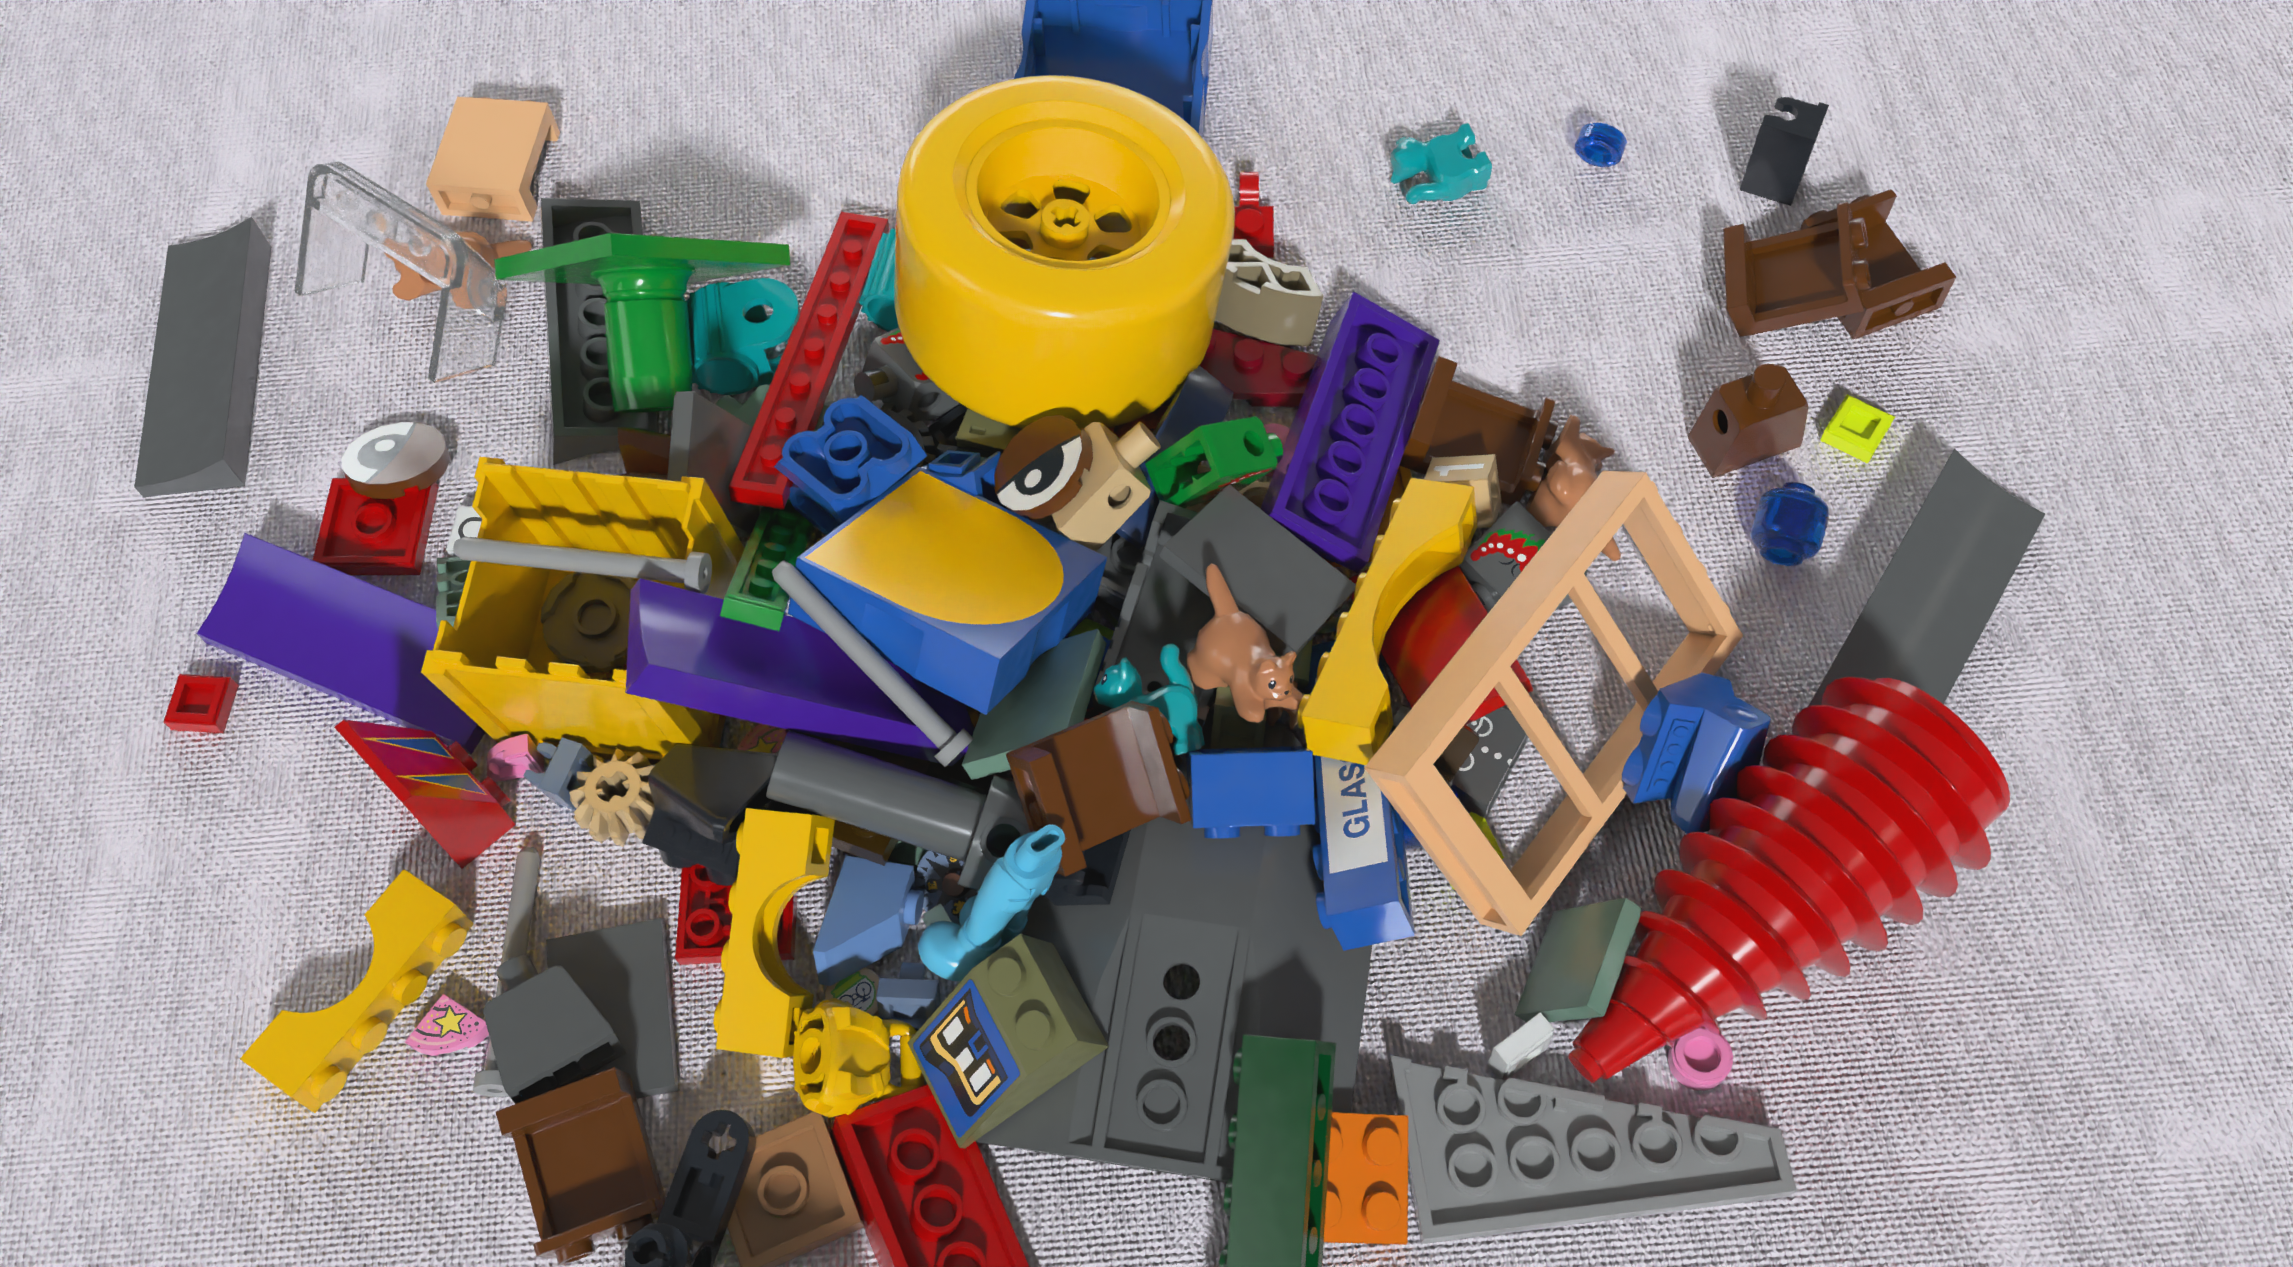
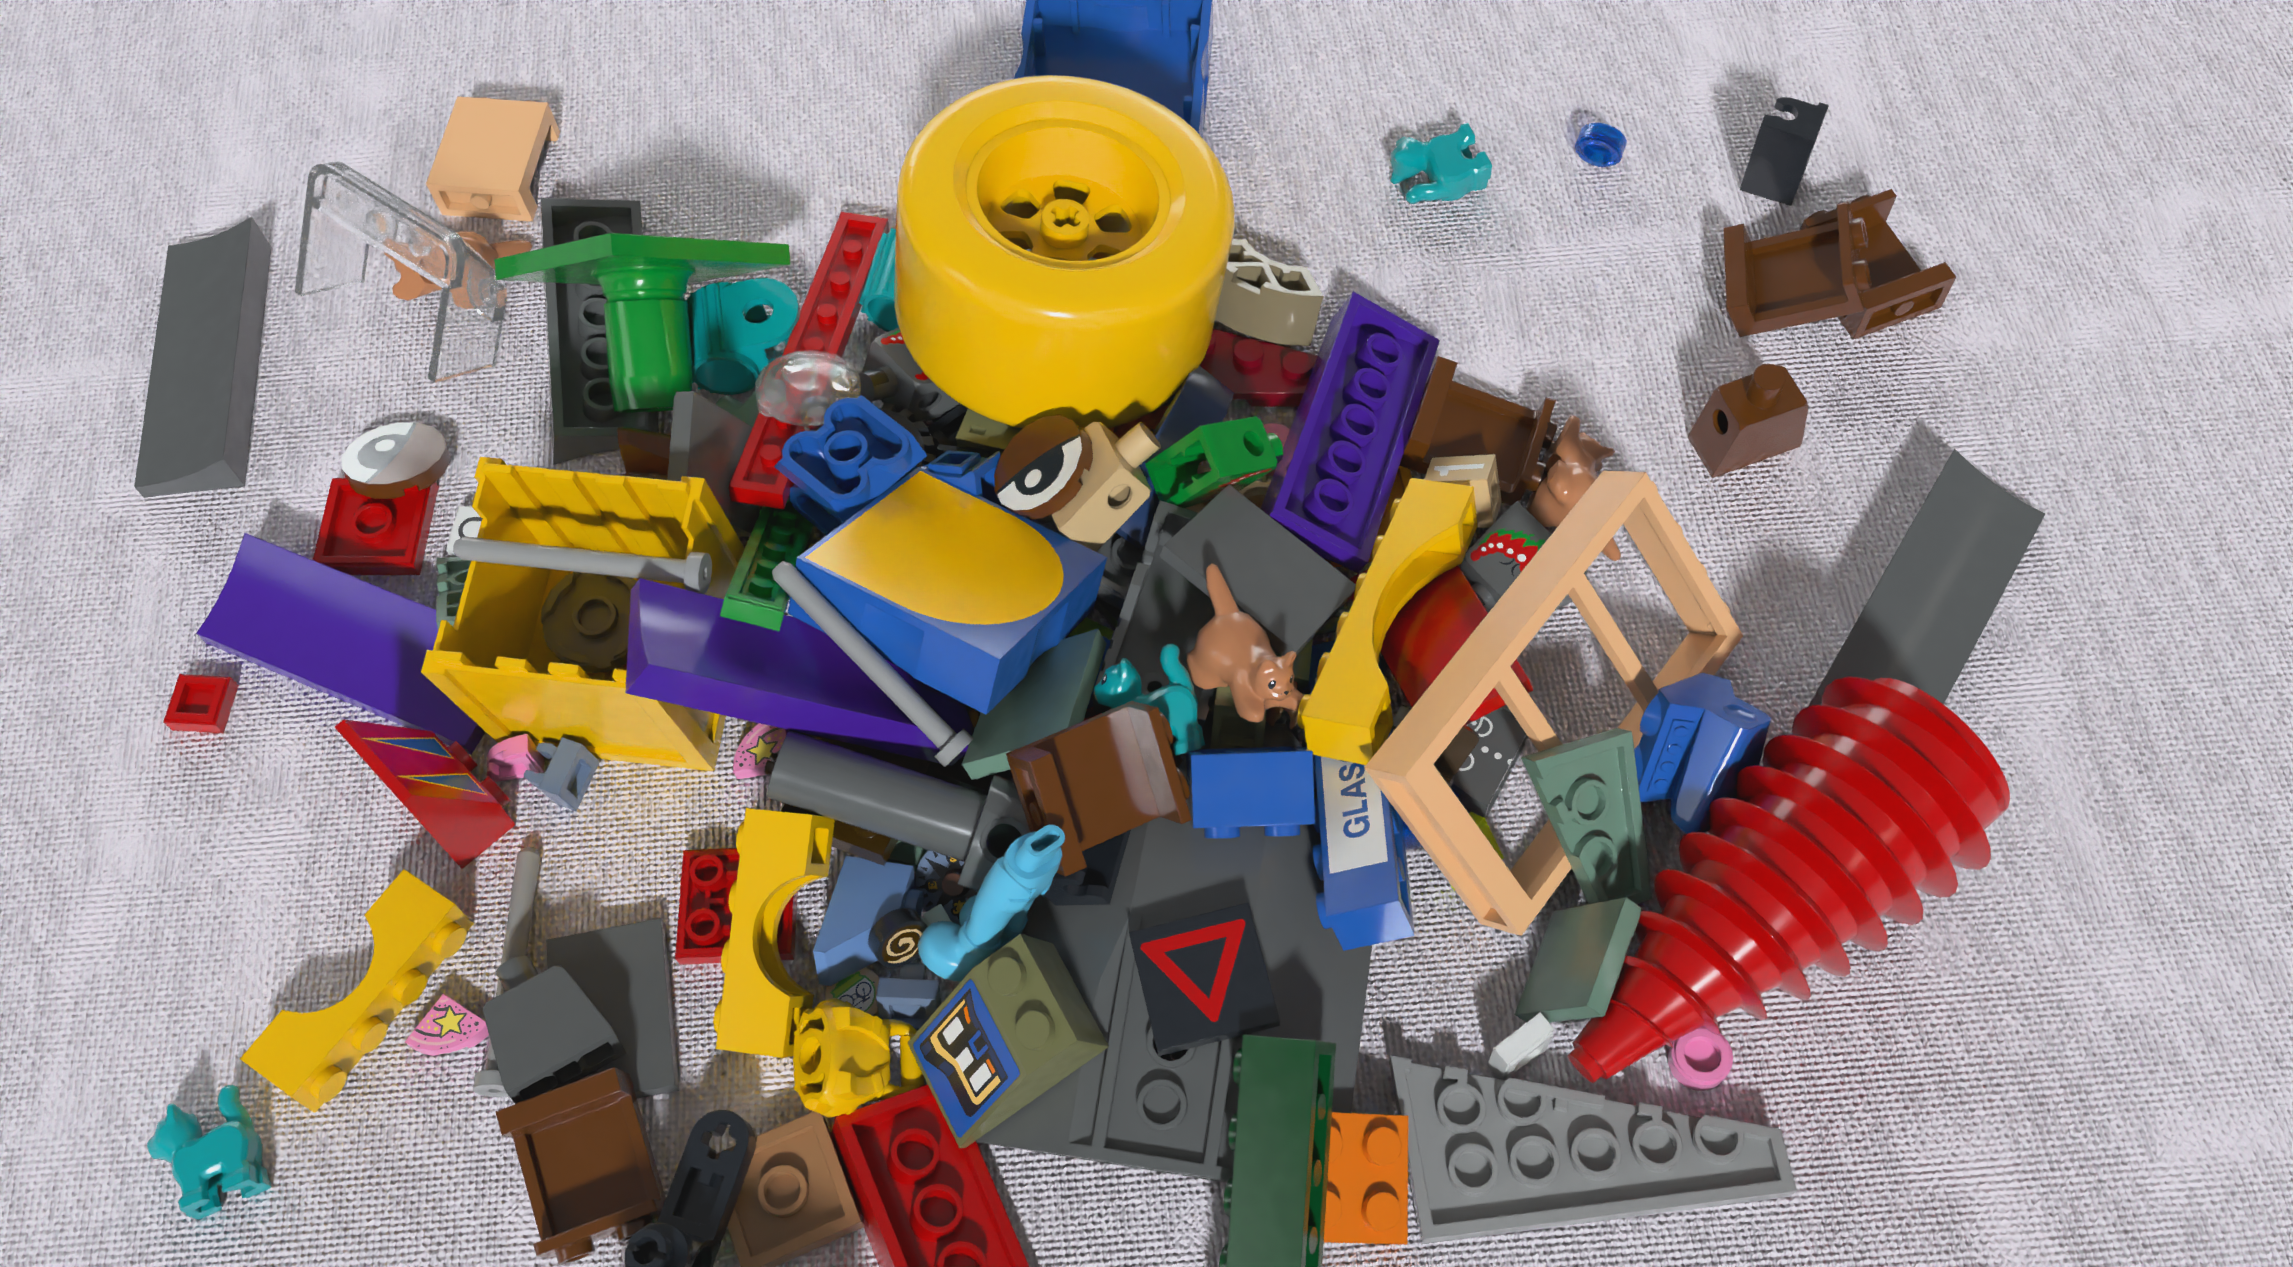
(222, 1156): none -> teal animal
(614, 798): tan gear -> none
(702, 802): black piece -> none
(803, 386): none -> clear dish
(896, 937): none -> tile
(1204, 979): none -> black tile
(1254, 221): red plate -> none
(1596, 813): none -> sand green wing
(1790, 524): clear blue head -> none
(1857, 428): neon yellow tile -> none

